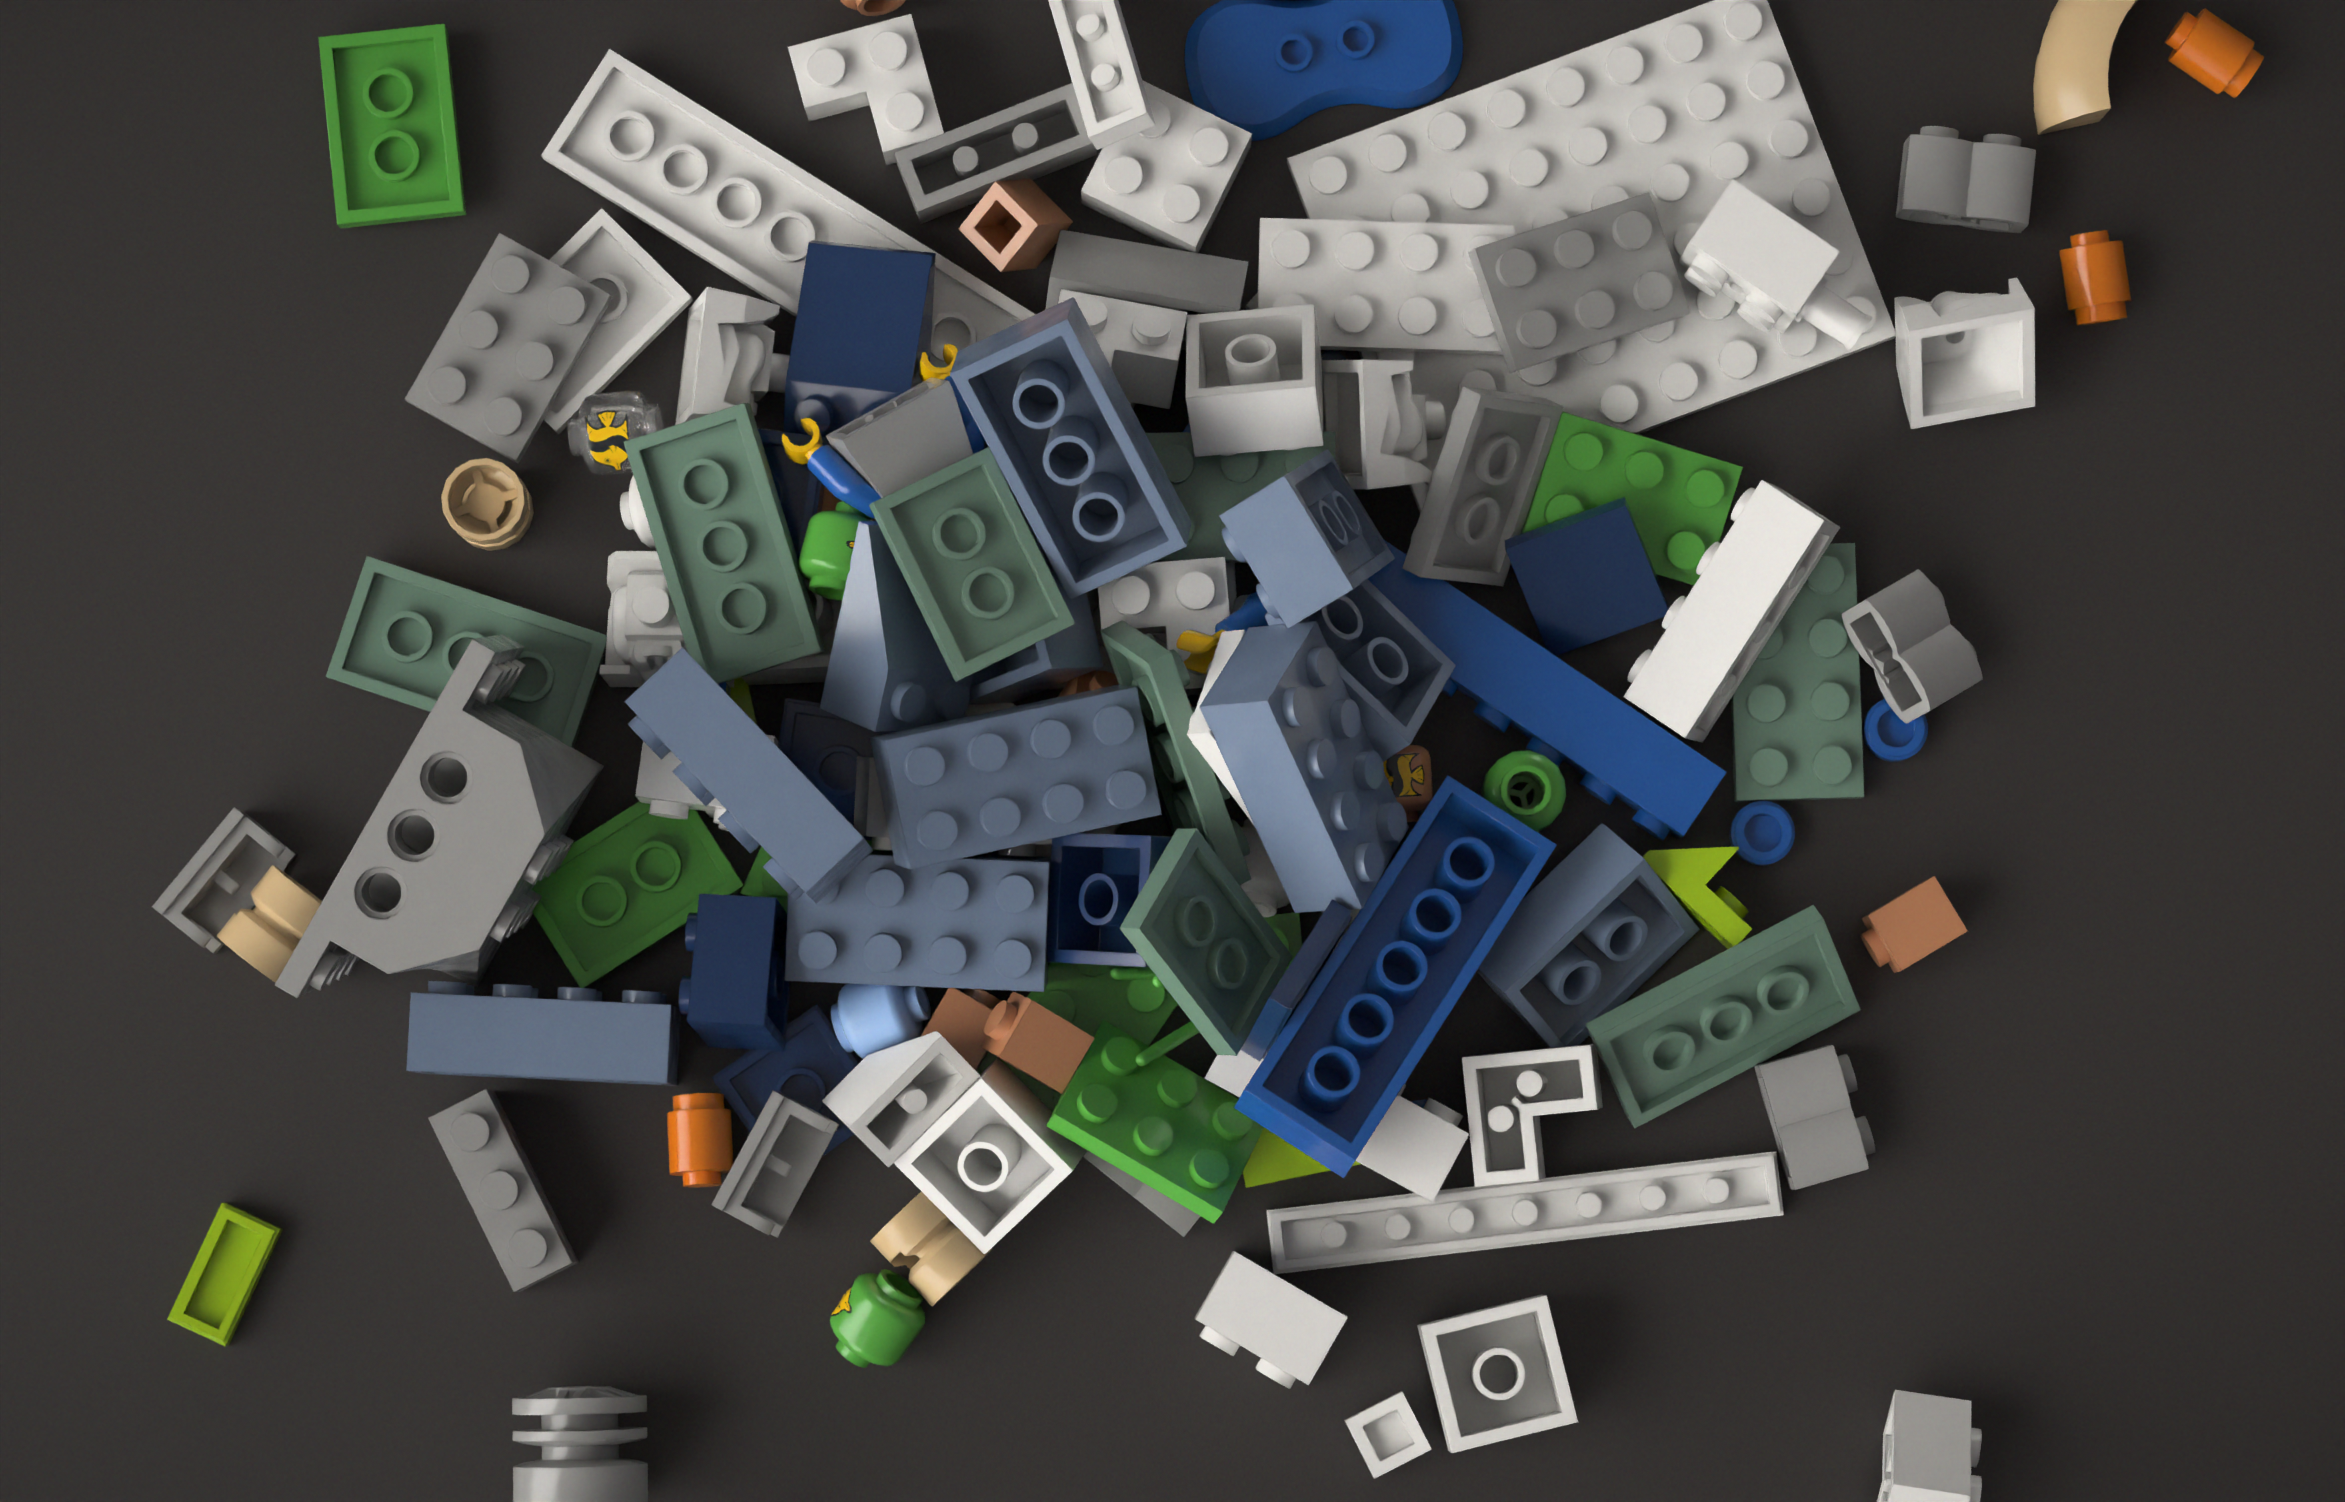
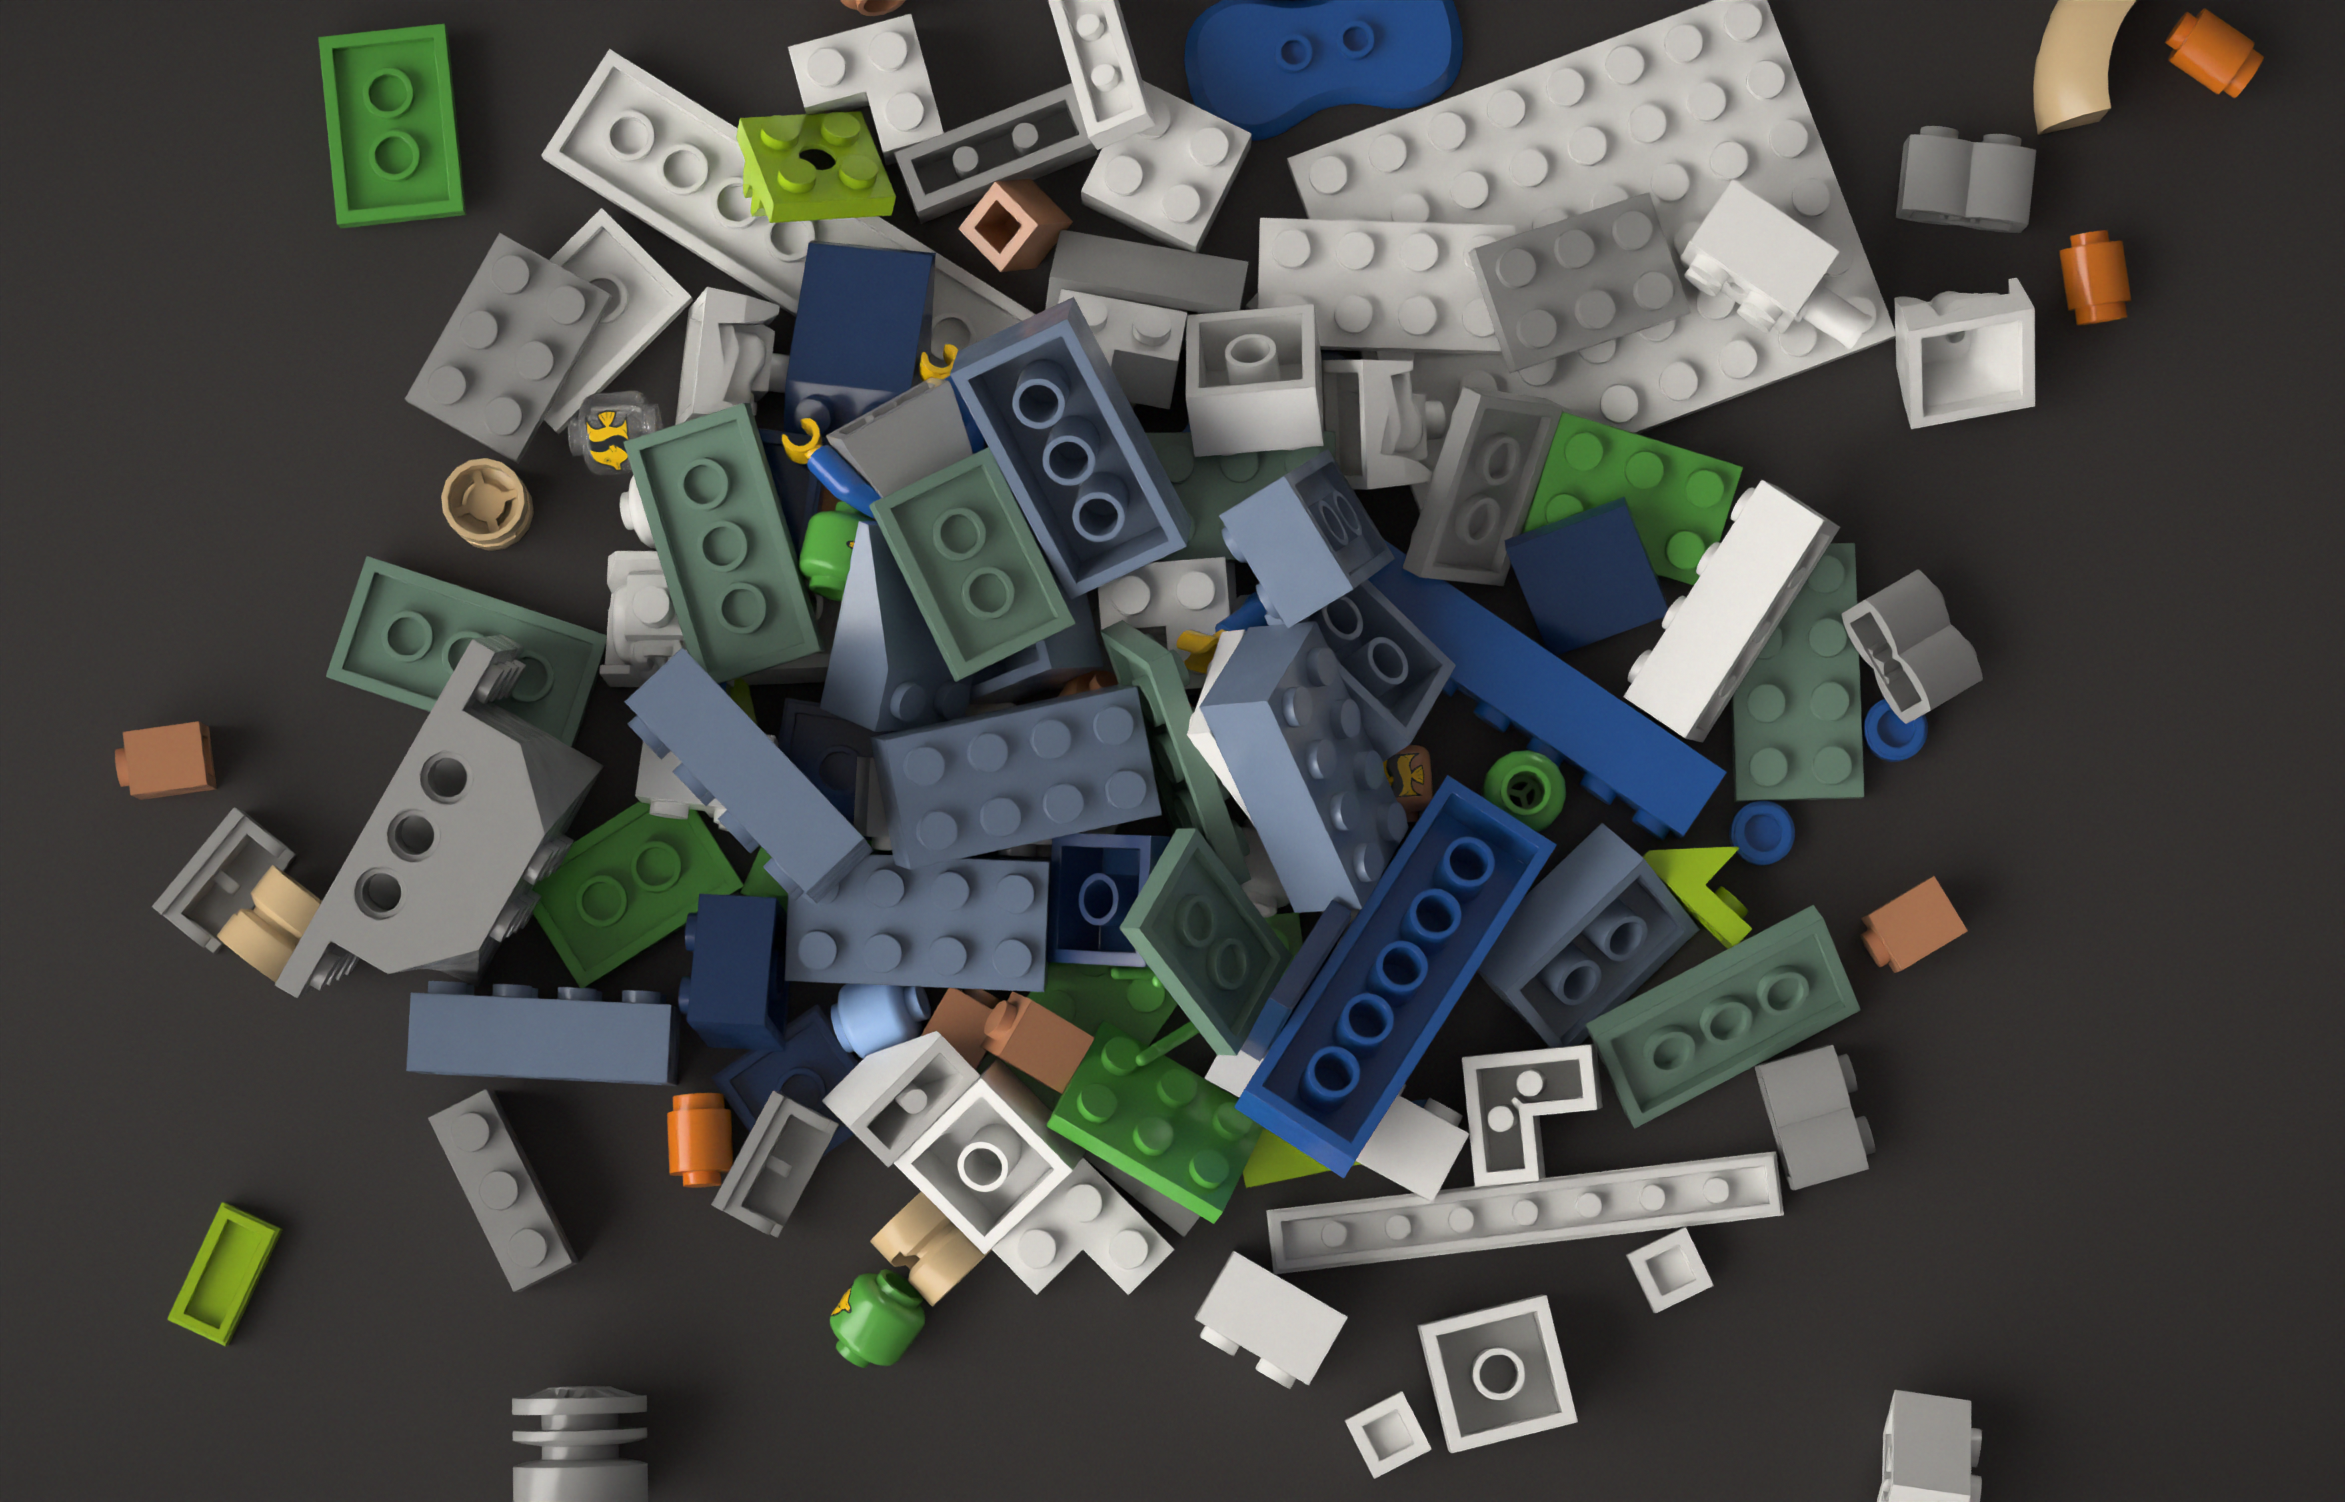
(166, 761): none -> nougat brick
(792, 188): none -> lime piece
(1084, 1216): none -> white brick
(1669, 1270): none -> white plate

